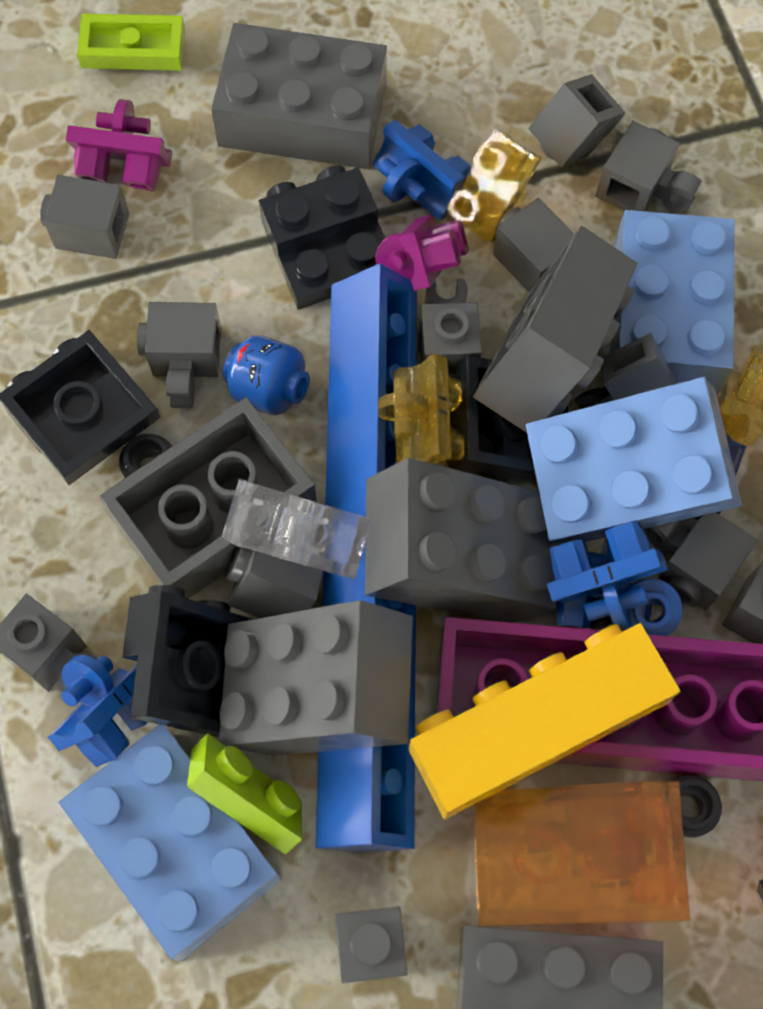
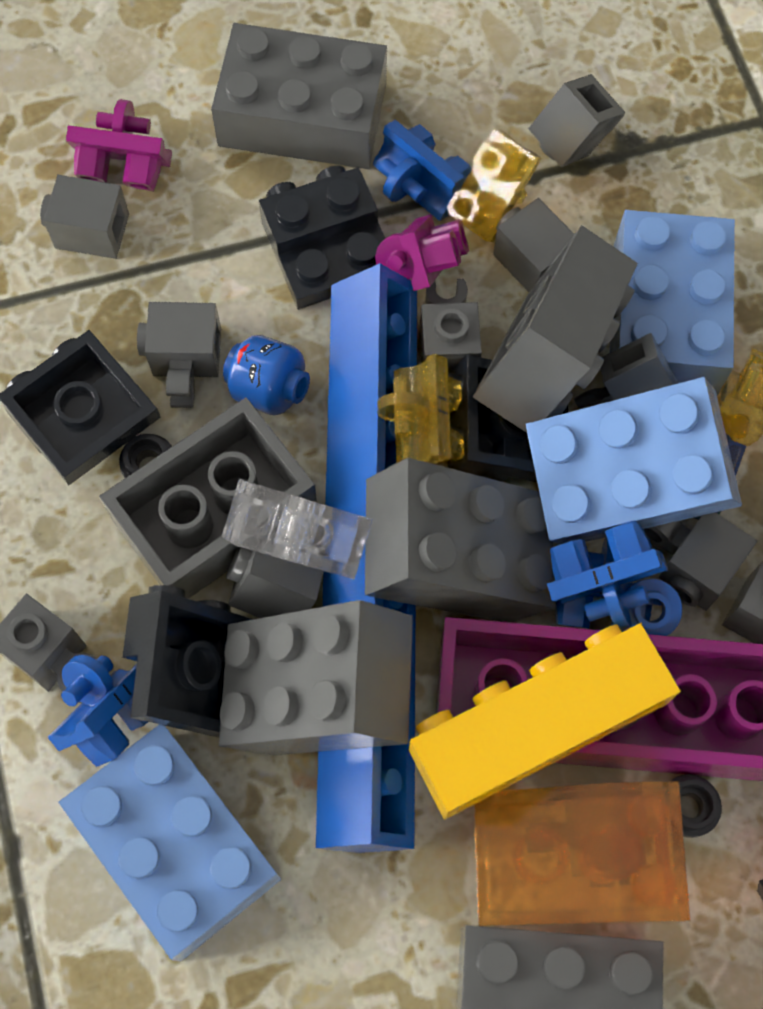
(131, 42): lime plate -> none
(245, 793): lime plate -> none
(371, 944): dark grey brick -> none
(642, 171): dark grey brick -> none

